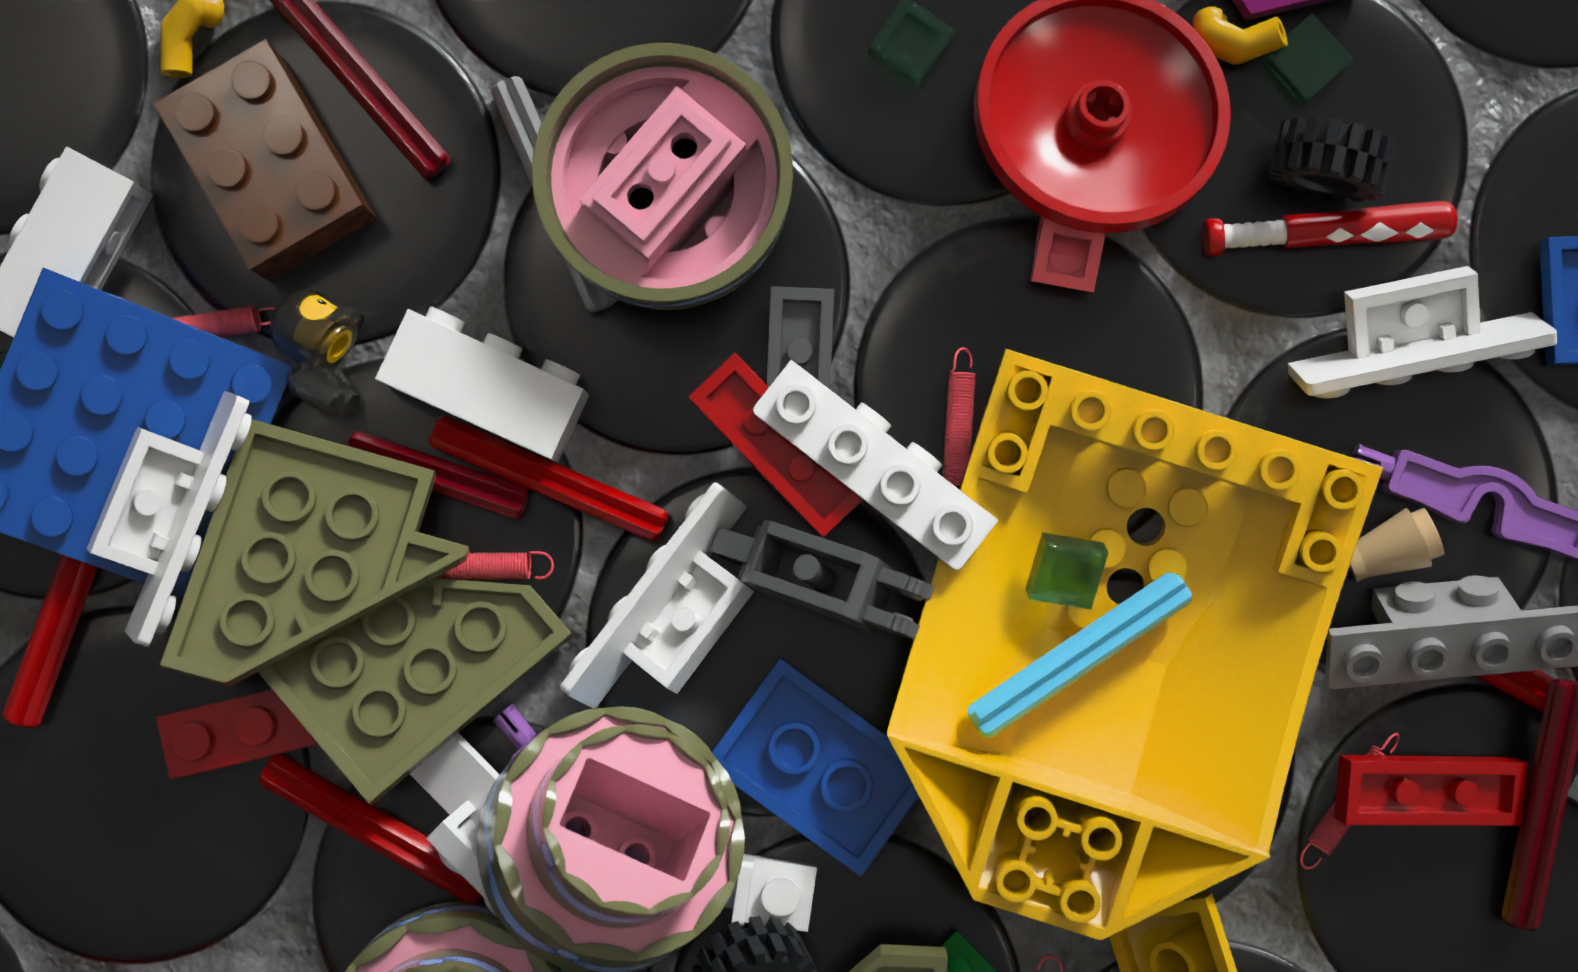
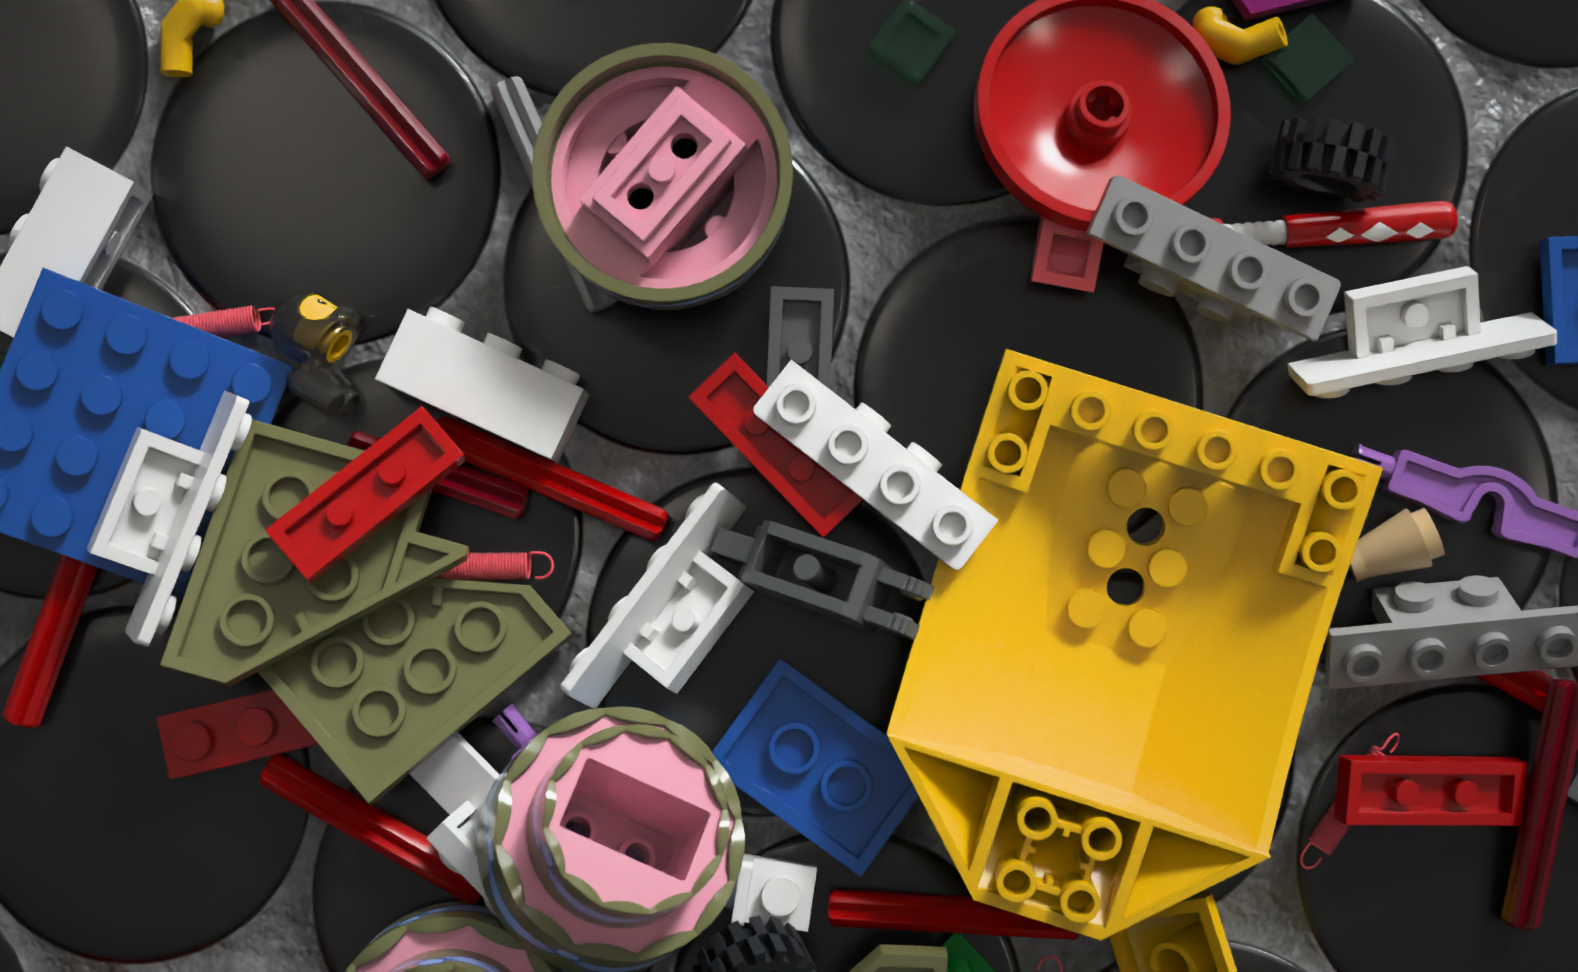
(265, 161): reddish brown brick -> none
(365, 495): none -> red plate
(933, 914): none -> red axle
(958, 423): coral piece -> none
(1066, 570): clear green tile -> none
(1079, 654): medium azure axle -> none
(1210, 261): none -> light grey bracket

